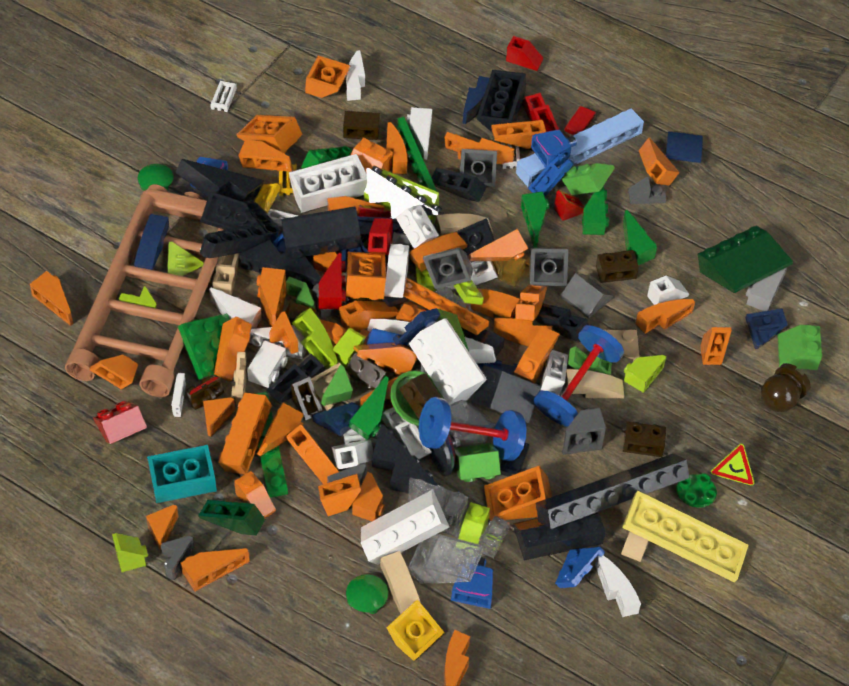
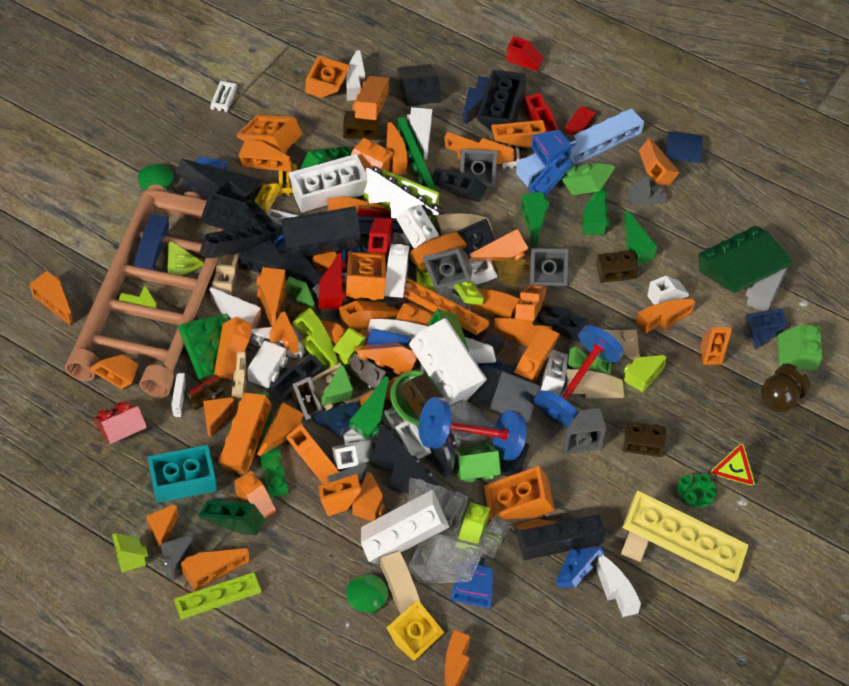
(217, 595): none -> lime tile
(371, 98): none -> orange brick
(419, 84): none -> black slope
(420, 322): dark blue wing -> none
(567, 205): red slope -> none
(585, 294): dark grey slope -> none
(611, 490): black brick -> none

